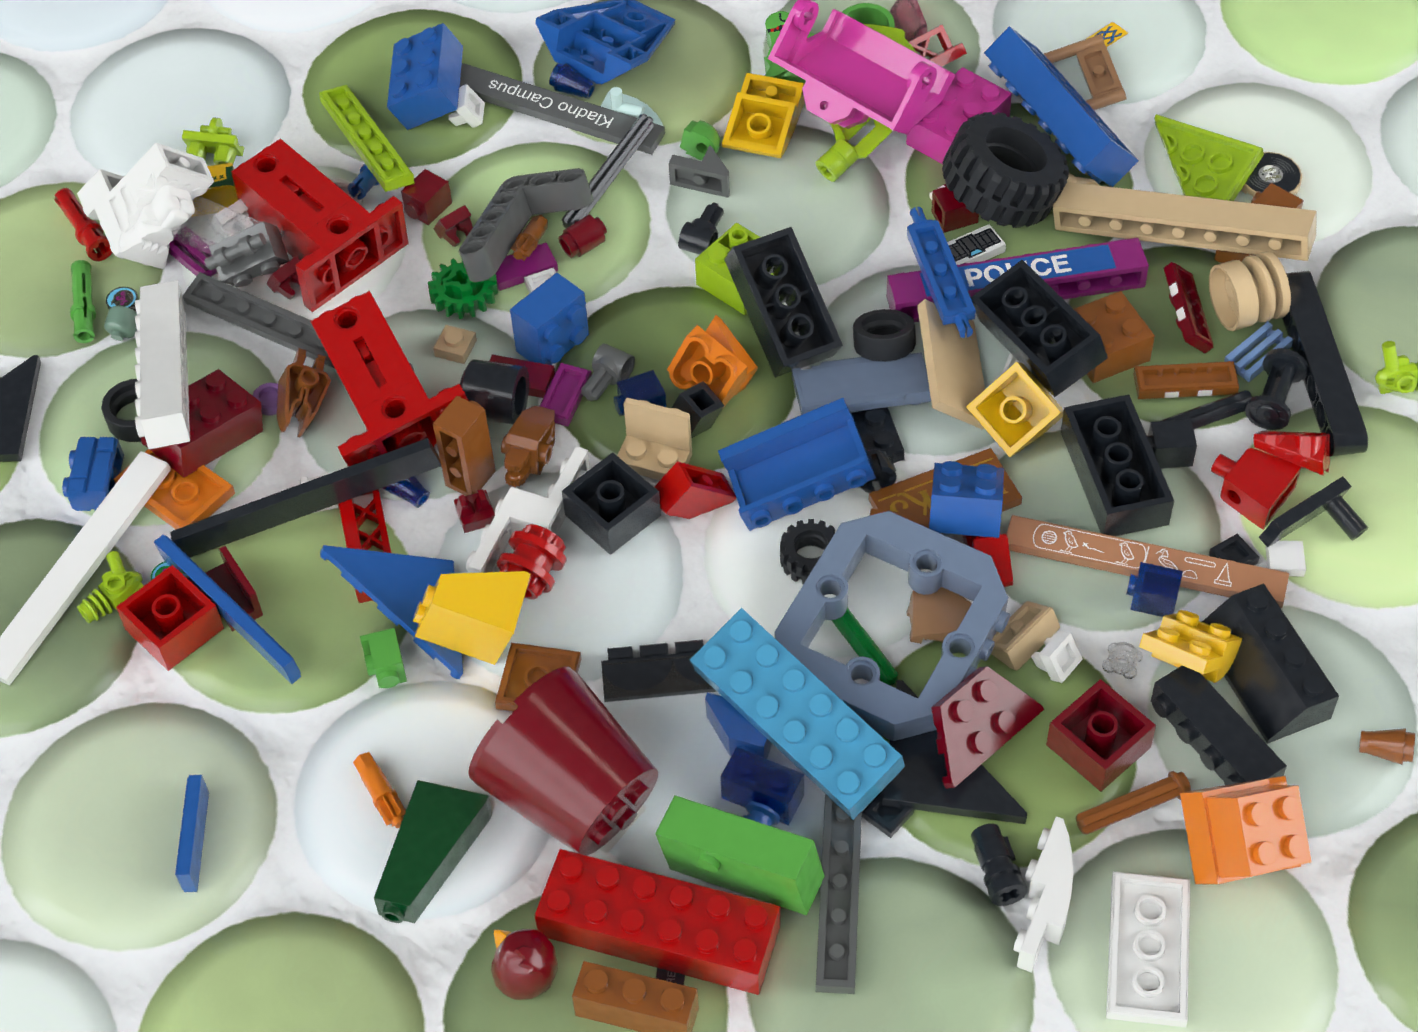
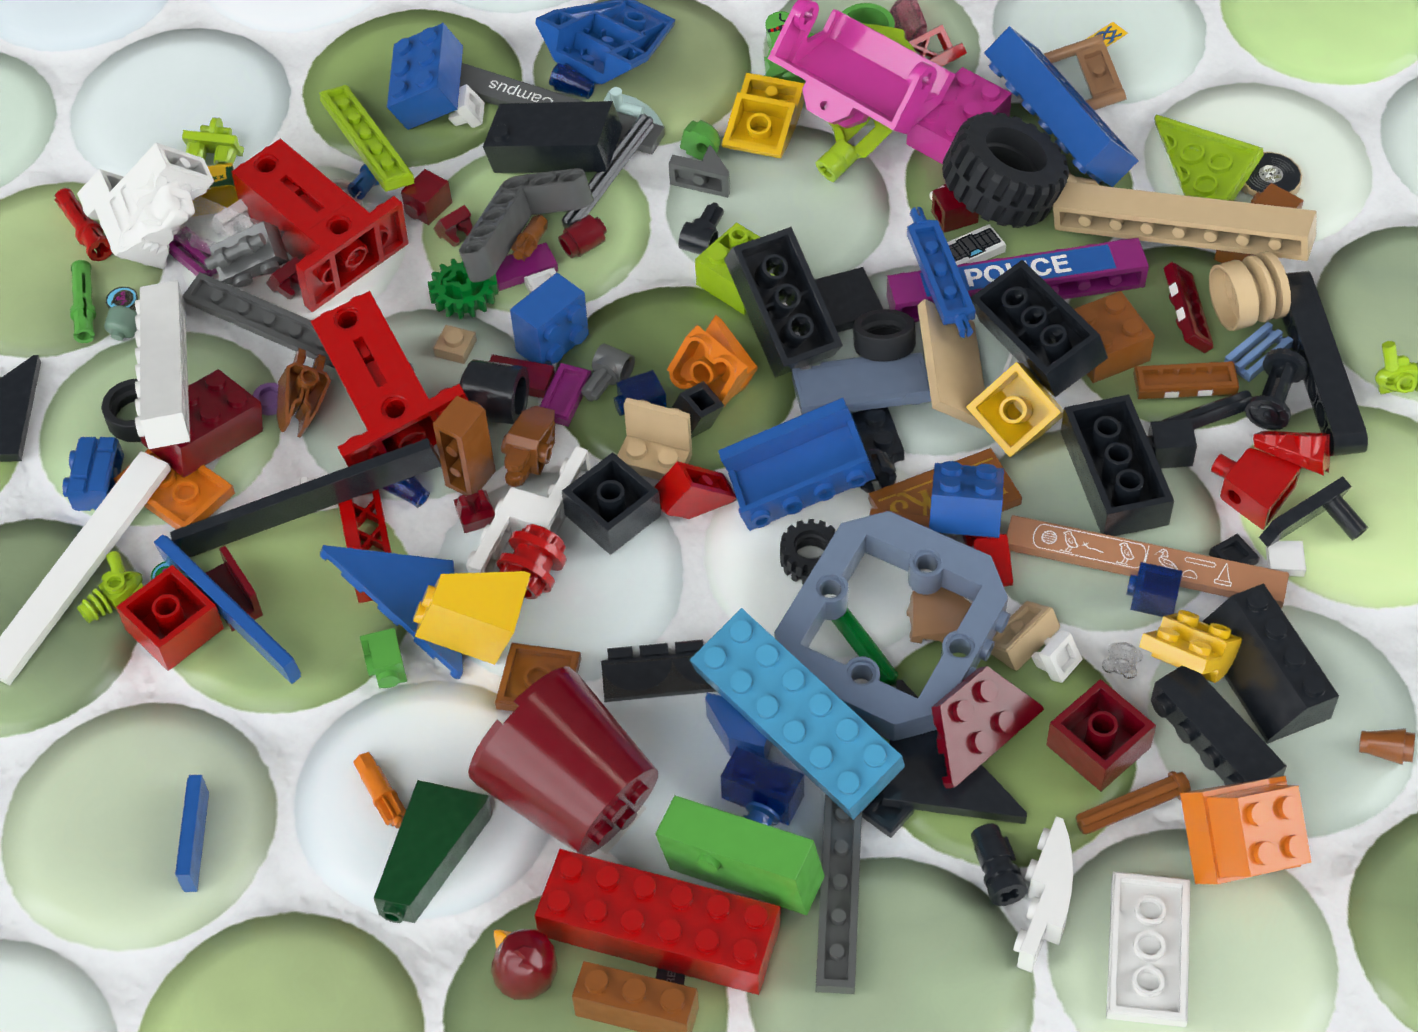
(553, 137): none -> black brick
(848, 297): none -> black tile

